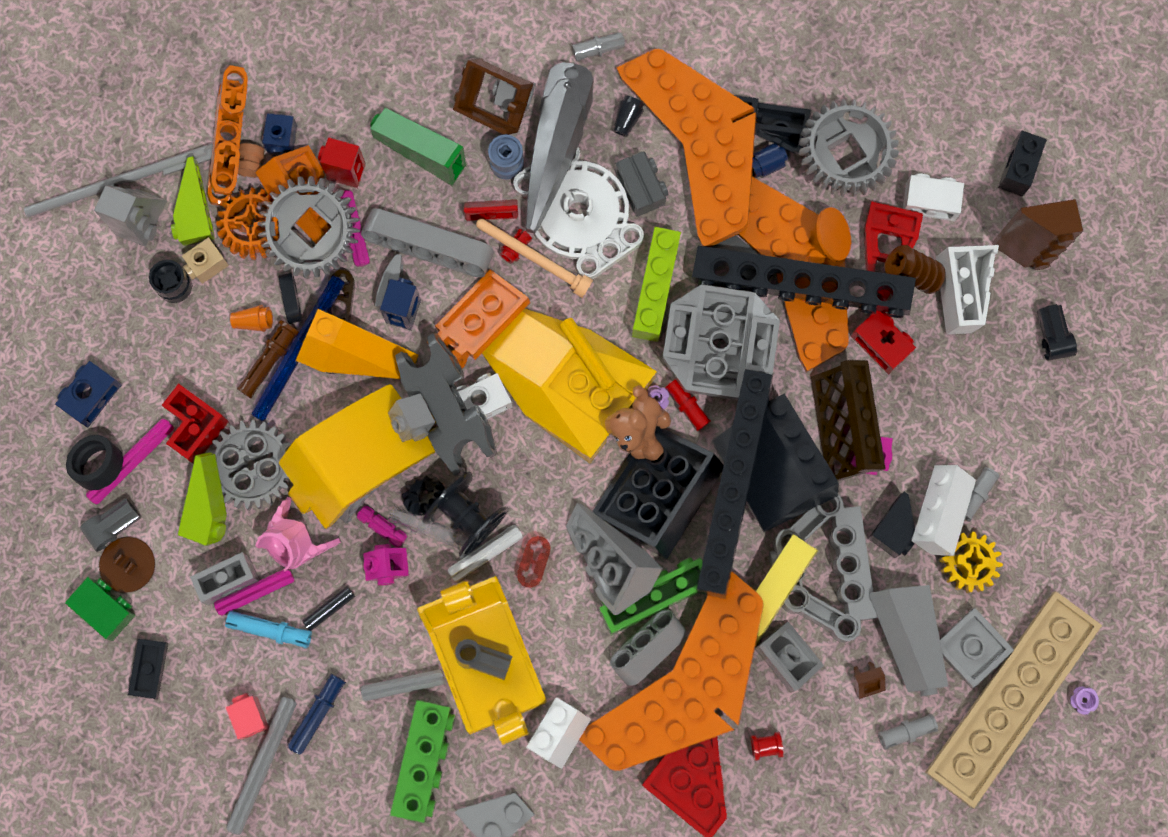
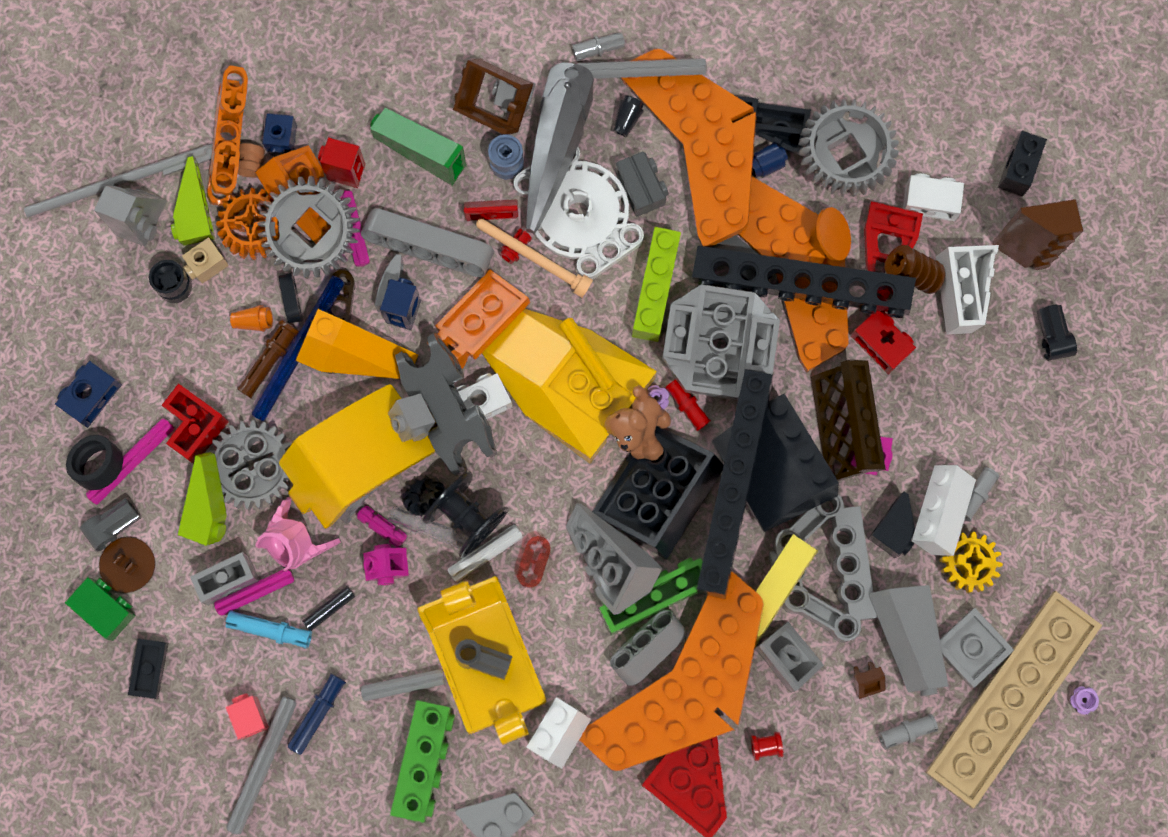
(647, 68): none -> light grey axle

